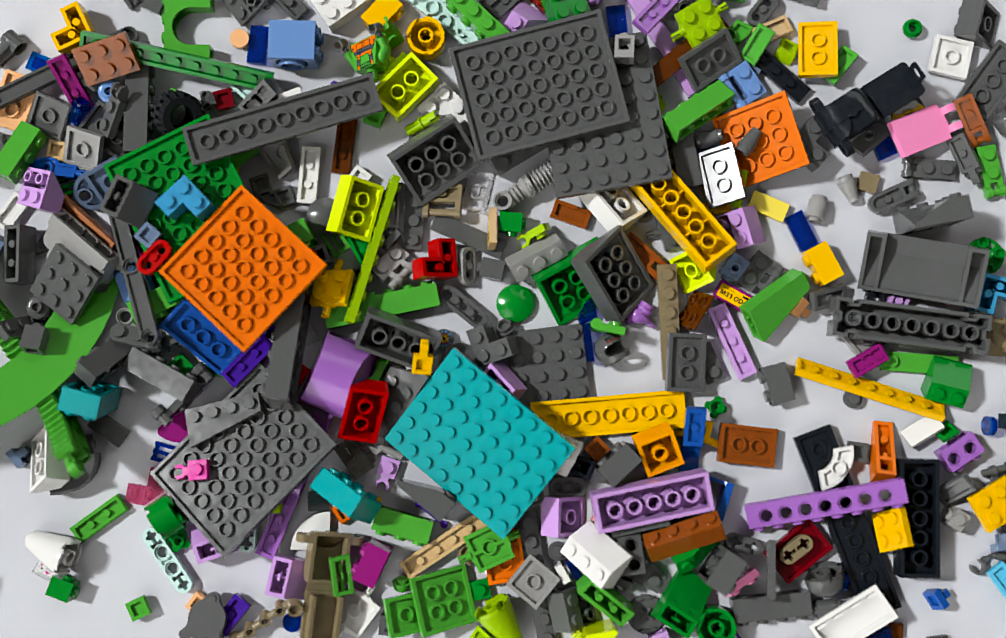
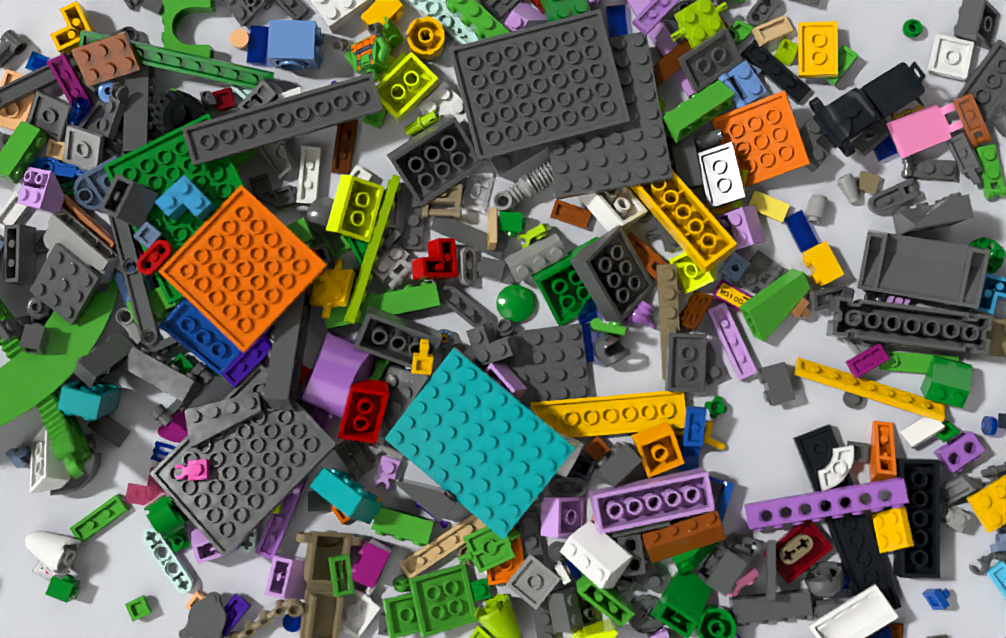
(129, 336): dark grey plate -> none
(317, 522): white tile -> none
(624, 40): light grey brick -> none
(747, 445): dark orange plate -> none
(749, 142): dark grey cone -> none
(757, 44): bright green tile -> none

